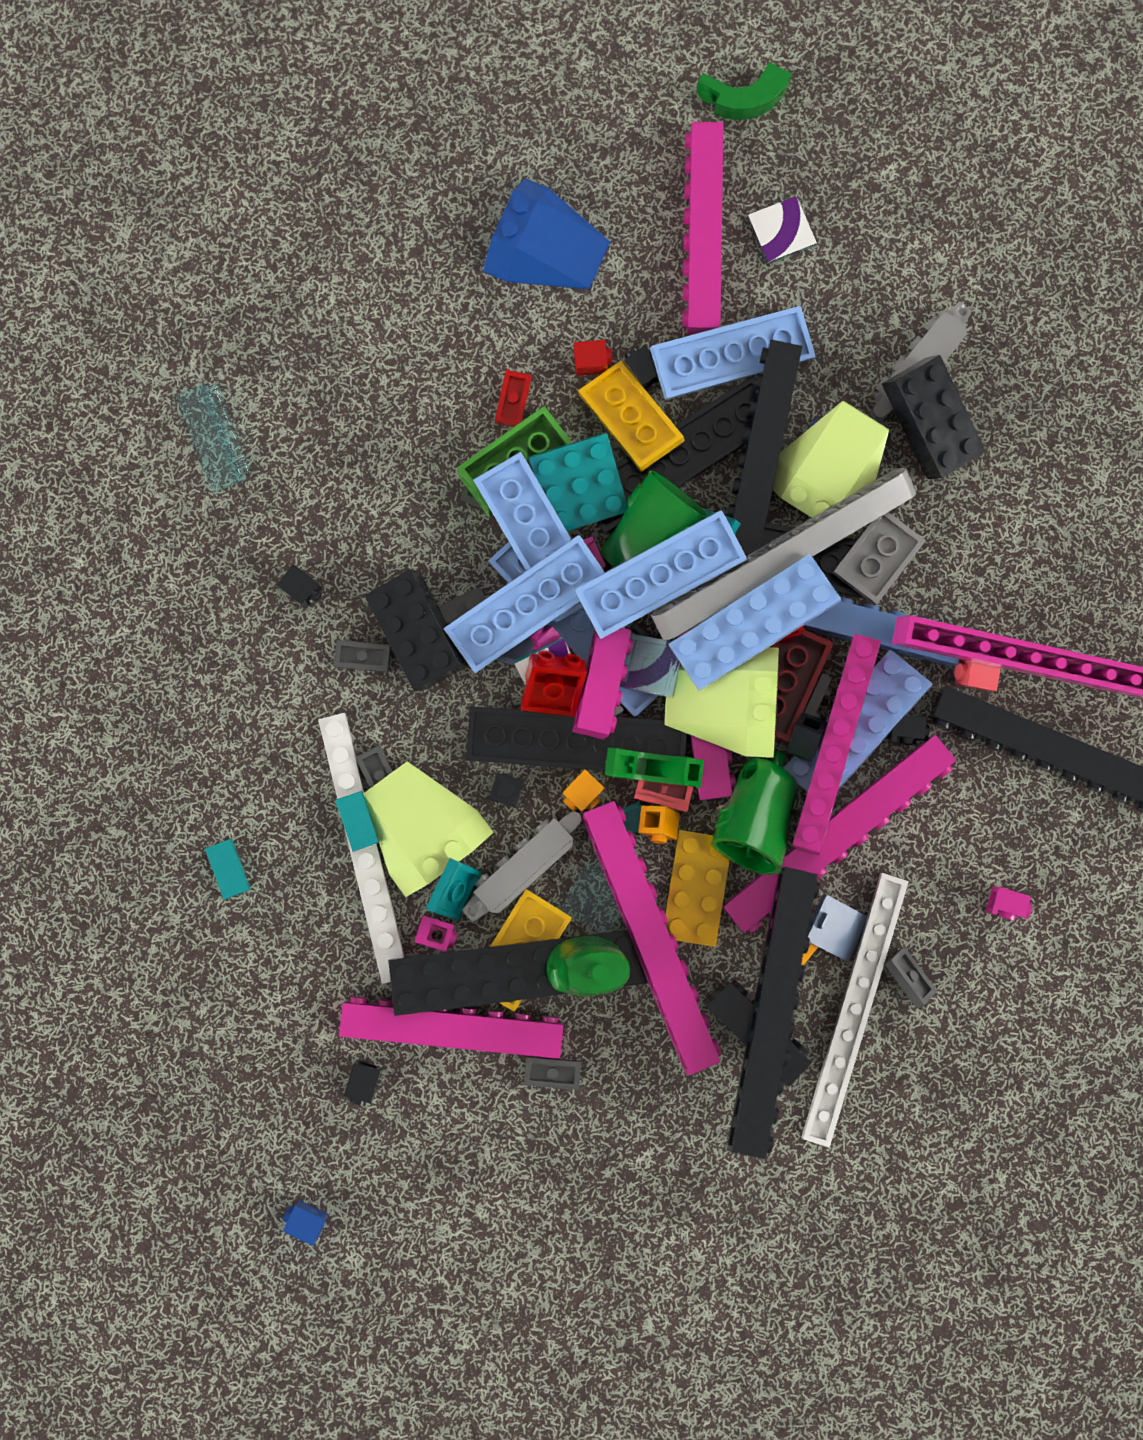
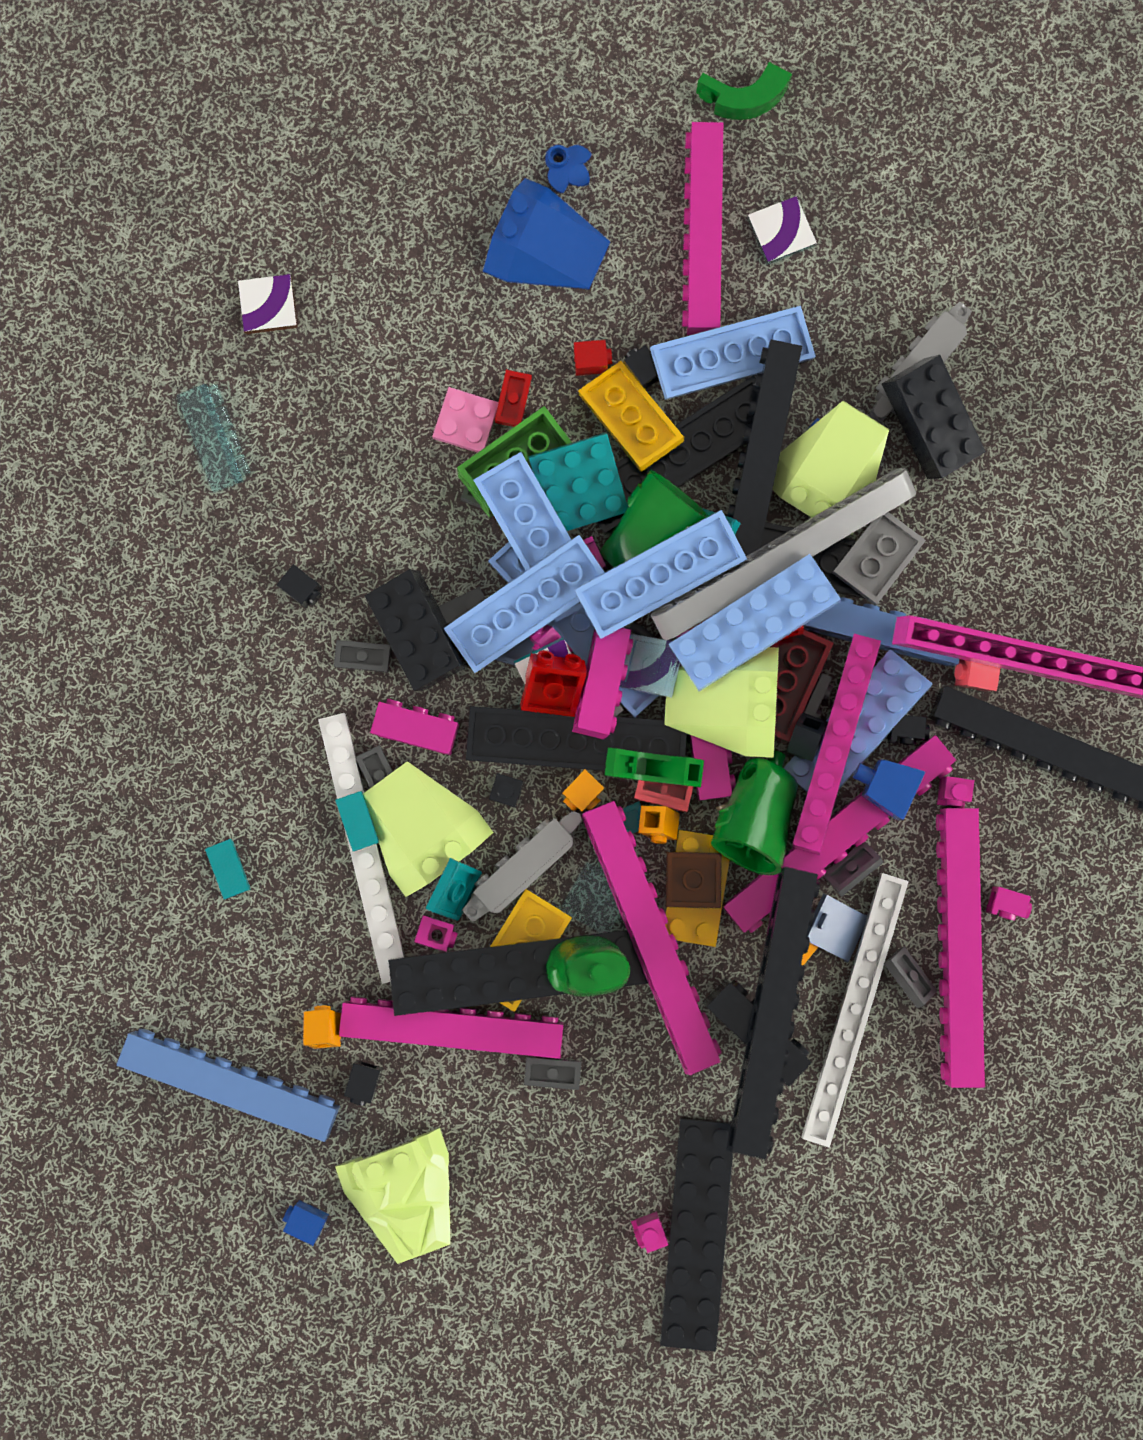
(229, 1085): none -> medium blue brick
(267, 304): none -> tile
(321, 1028): none -> light orange brick
(403, 1195): none -> yellowish green wedge
(415, 727): none -> dark pink brick
(465, 420): none -> bright pink plate
(570, 170): none -> blue plate
(649, 1232): none -> dark pink brick
(693, 880): none -> reddish brown tile
(697, 1236): none -> black plate
(853, 868): none -> dark grey plate
(890, 786): none -> blue torso
(955, 791): none -> dark pink brick
(961, 948): none -> dark pink brick

